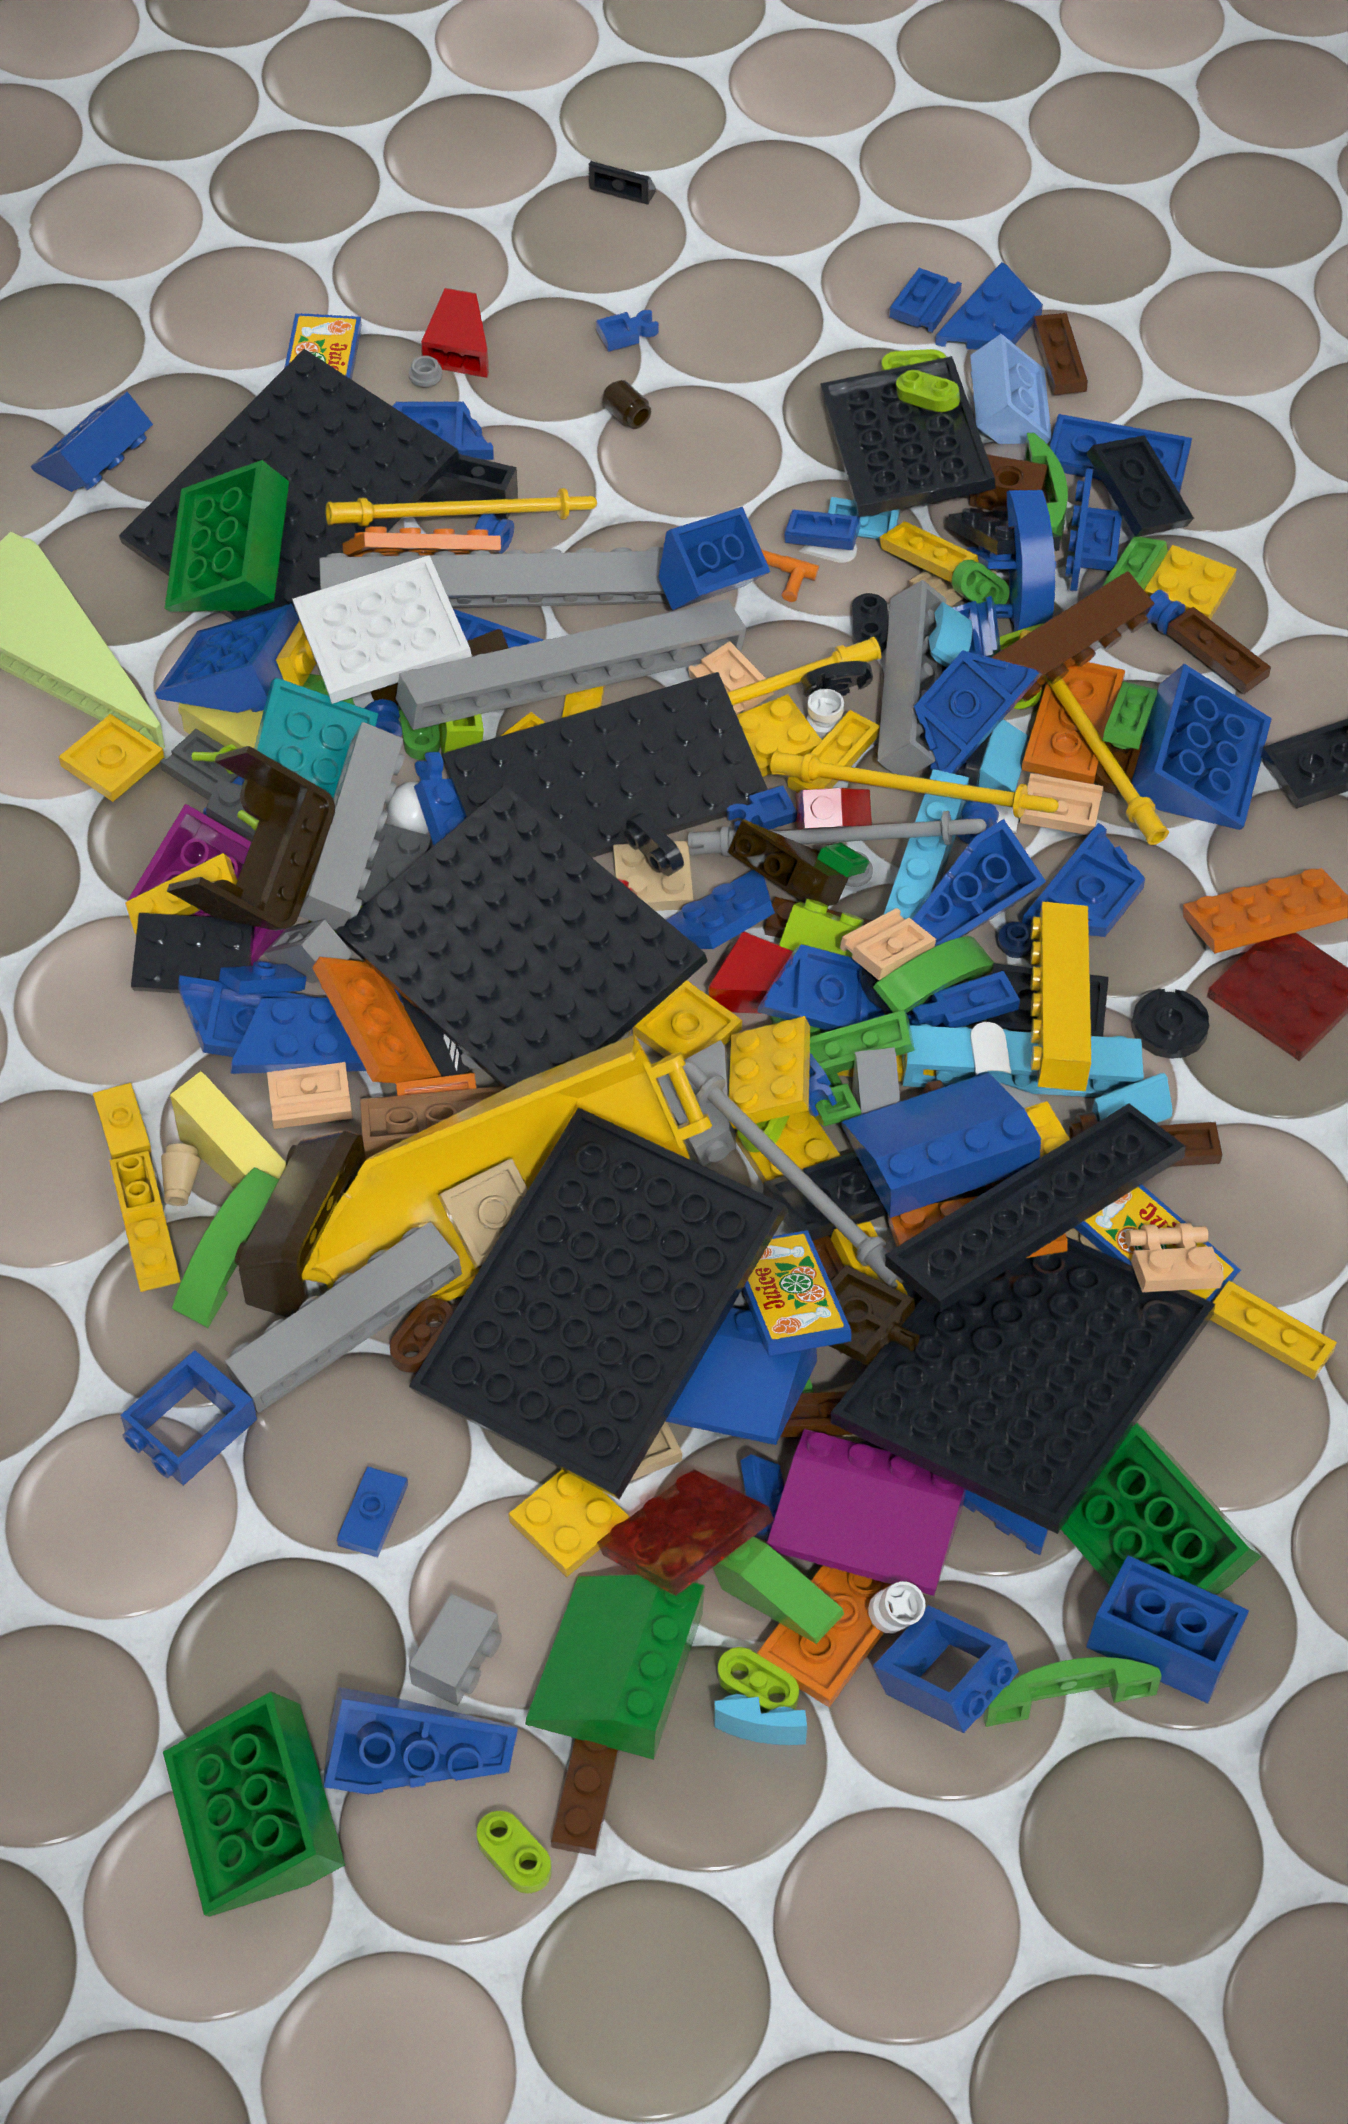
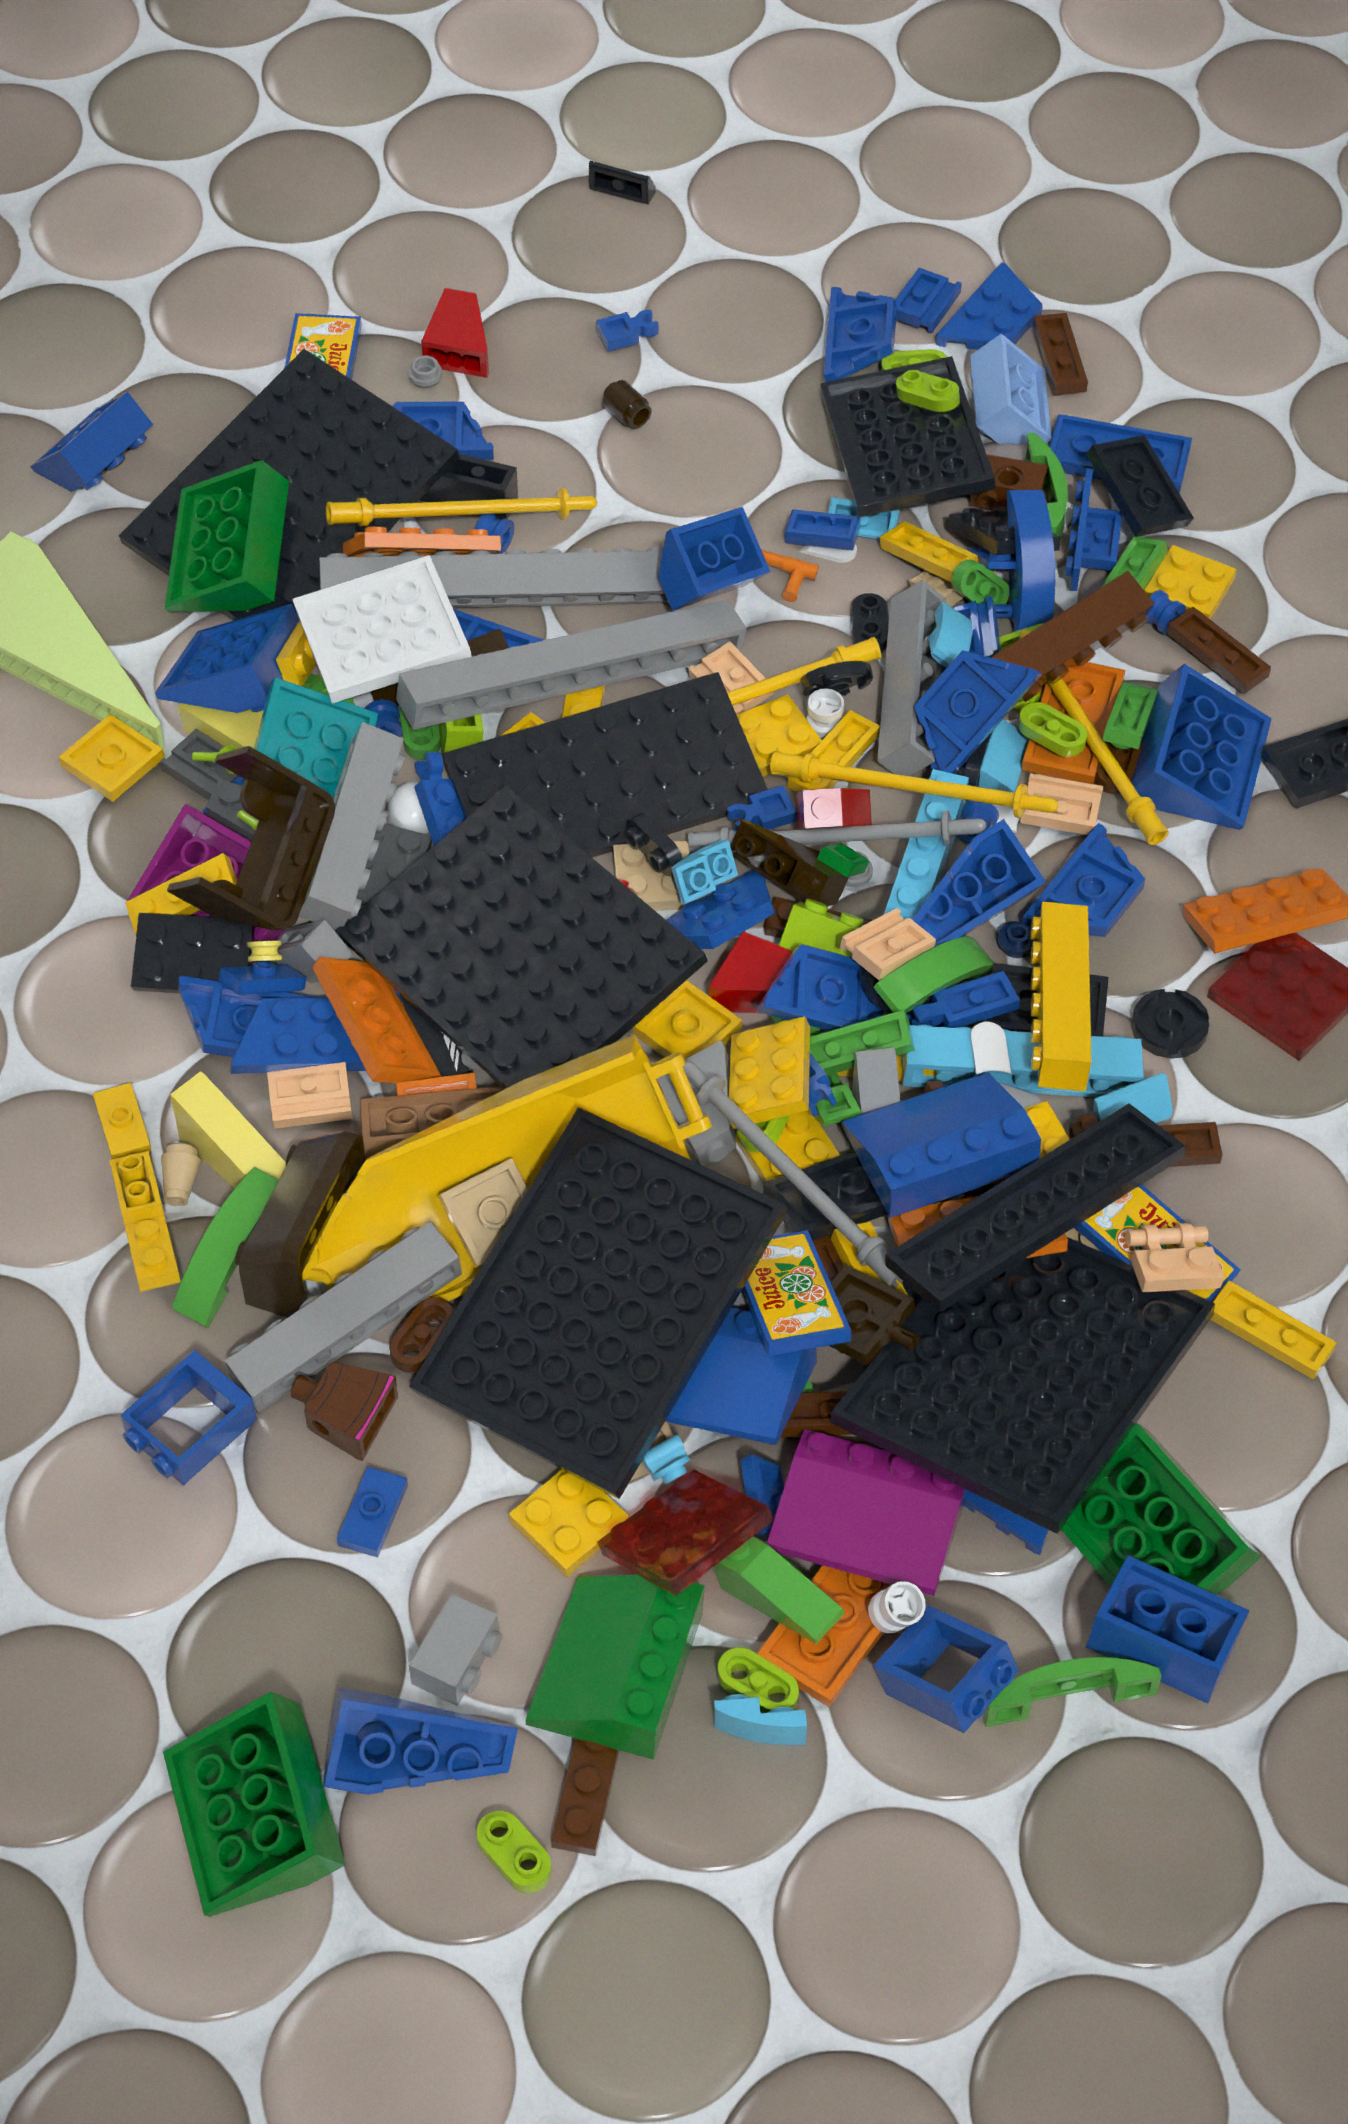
(264, 951): none -> light yellow bush
(347, 1405): none -> reddish brown torso
(666, 1460): none -> medium azure plate
(704, 870): none -> medium azure slope
(858, 332): none -> blue wing
(1055, 729): none -> lime plate

